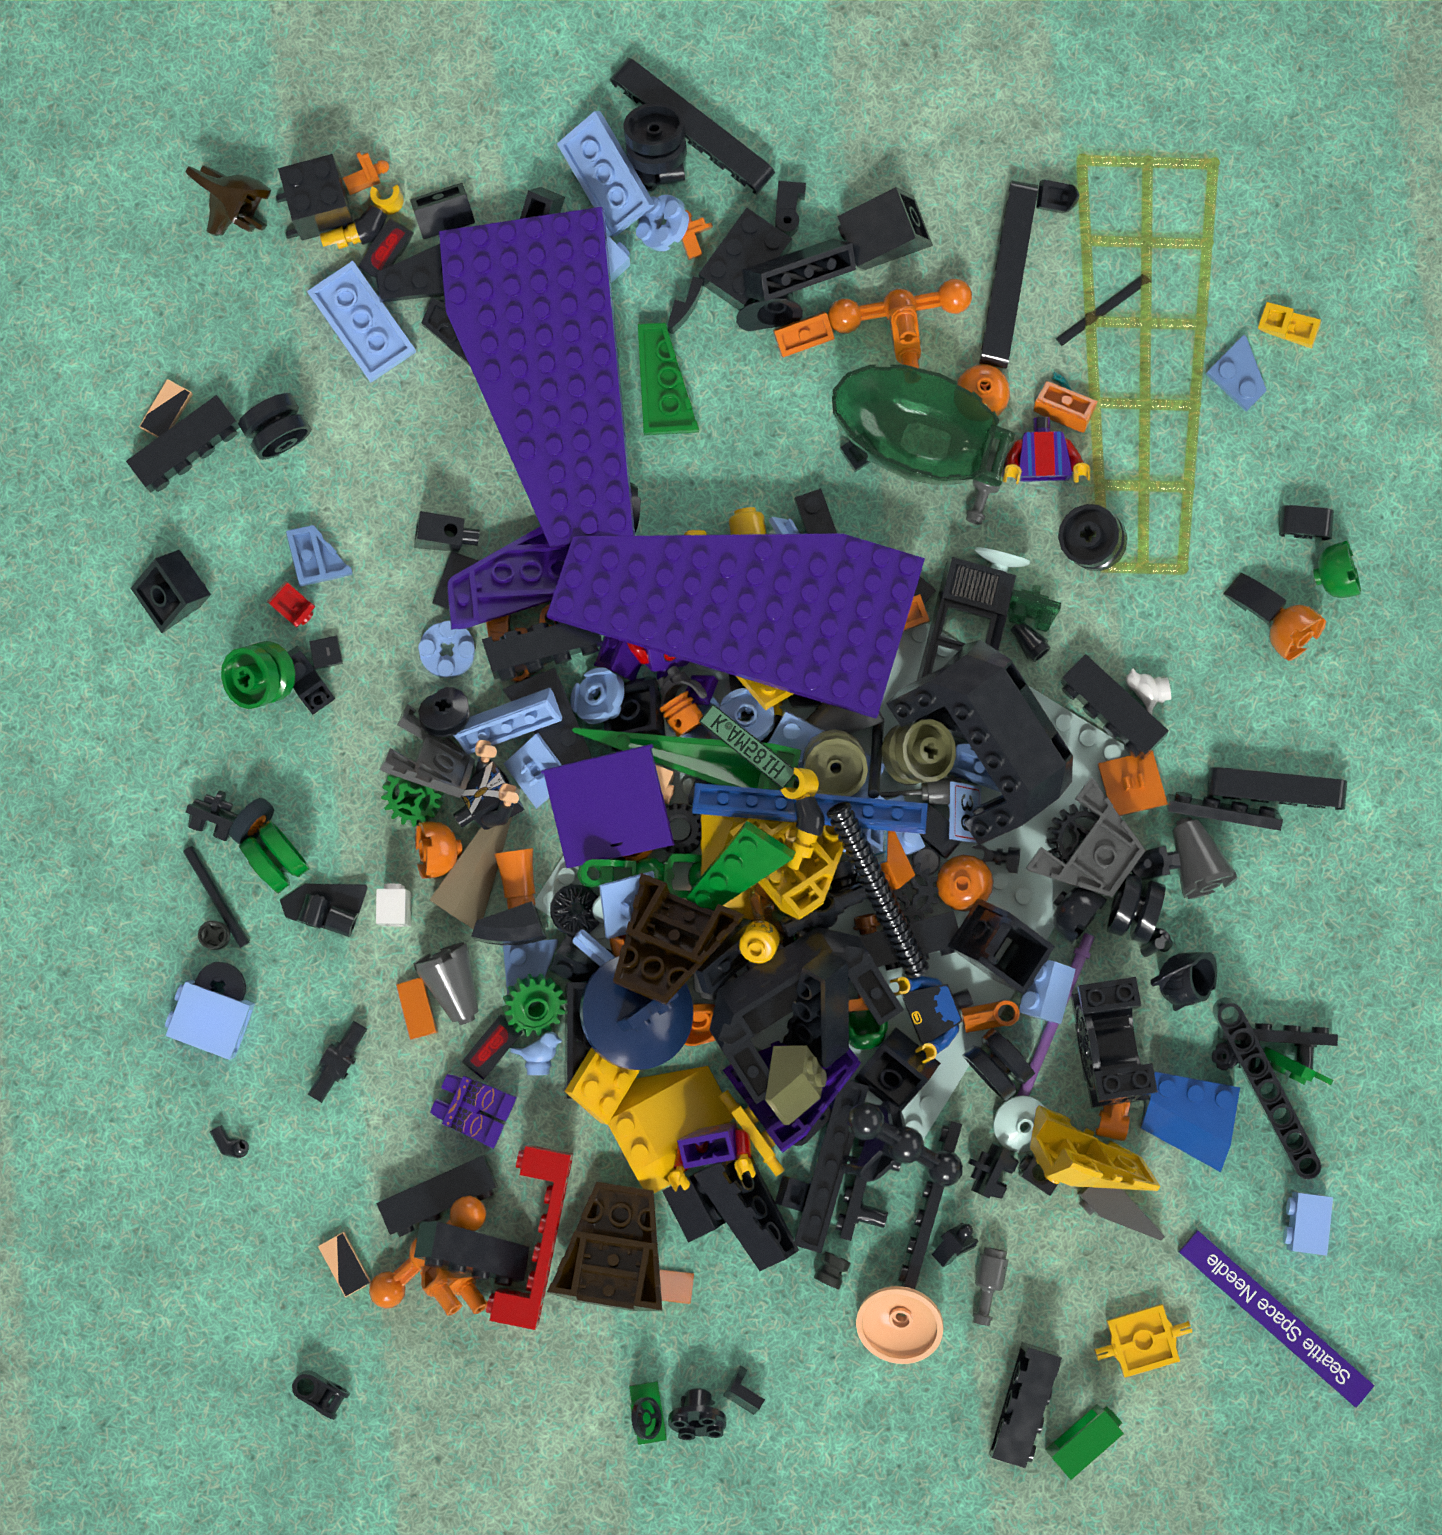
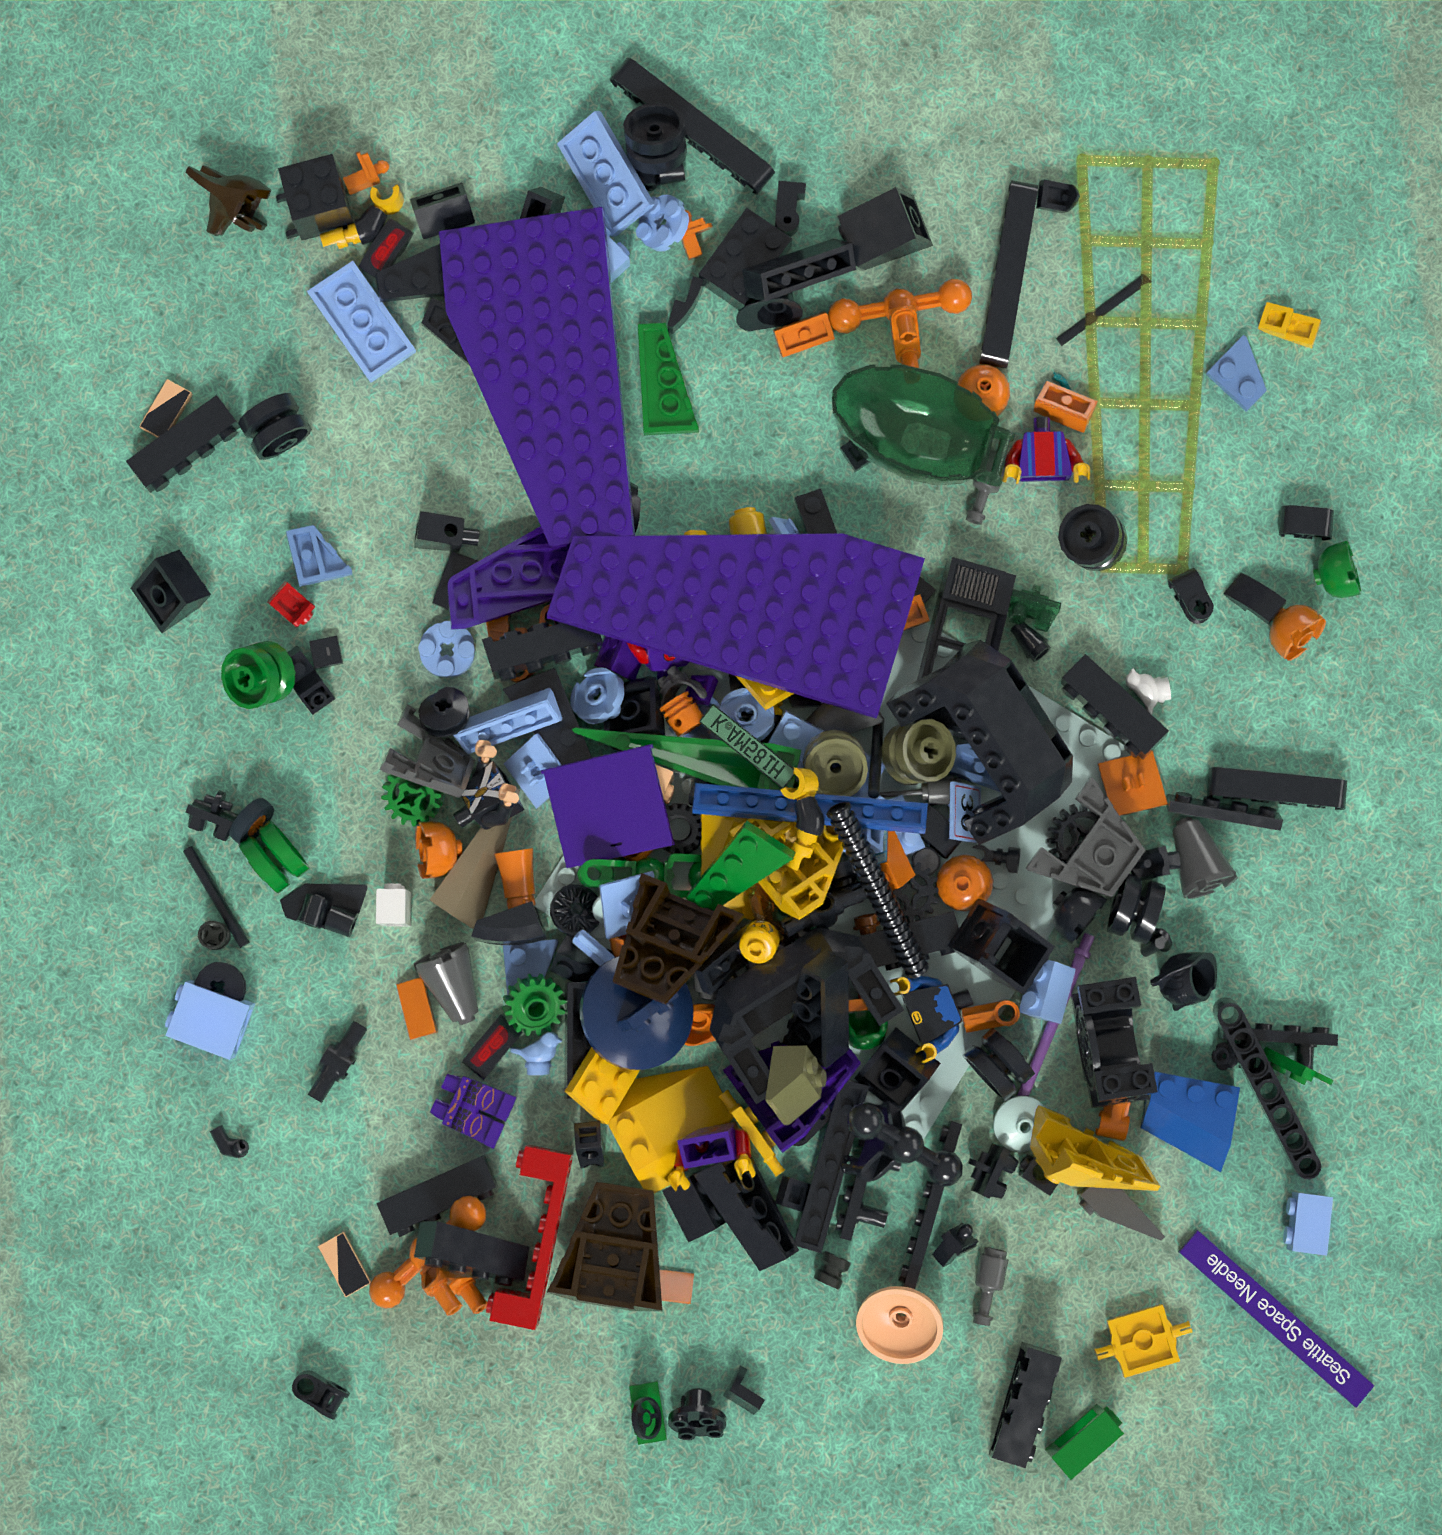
(589, 1144): none -> black leg
(1001, 560): light aqua dish -> none
(1189, 592): none -> black piece

